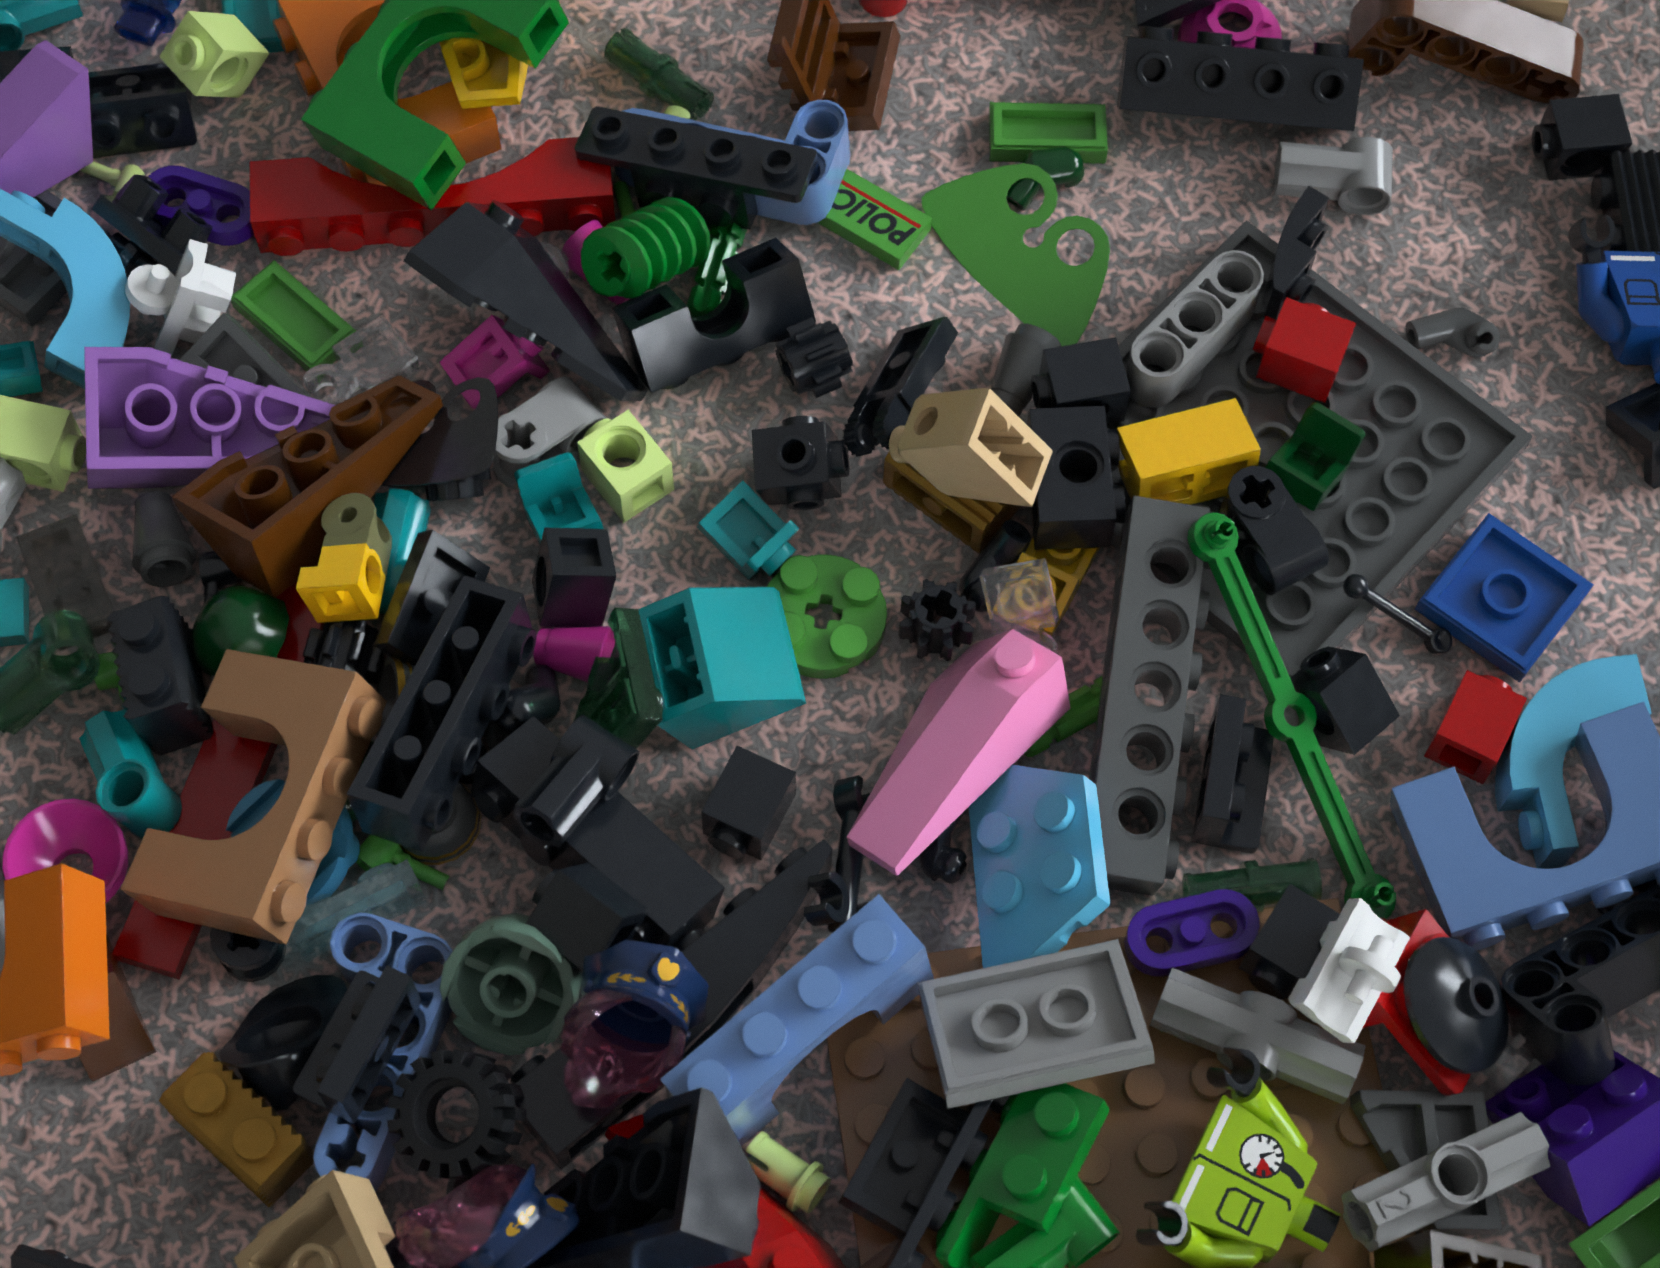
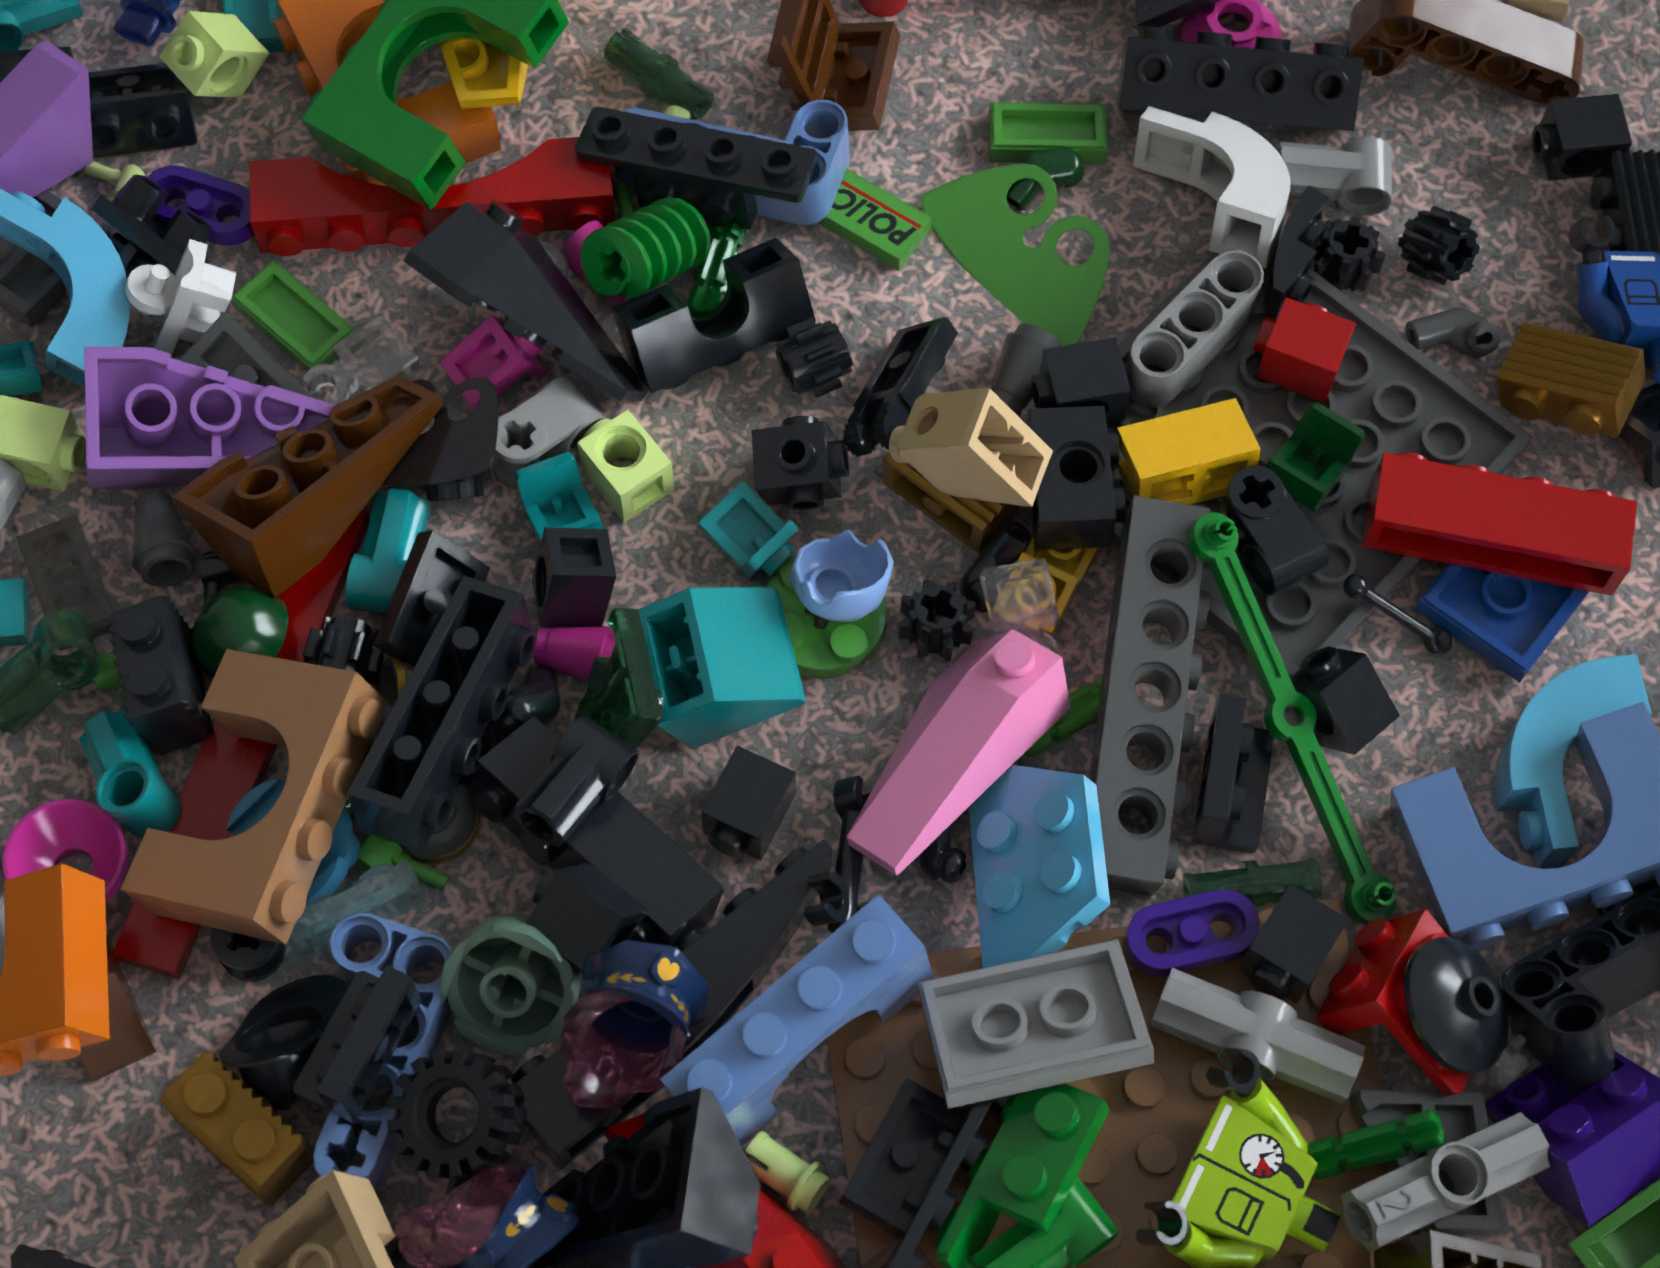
(350, 565): yellow leg -> none
(841, 576): none -> light blue hair
(1229, 165): none -> white arch
(1348, 254): none -> black gear
(1350, 971): white hips -> none
(1377, 1144): none -> green axle
(1438, 245): none -> black gear
(1476, 726): red brick -> none
(1500, 523): none -> red brick
(1570, 380): none -> pearl gold brick

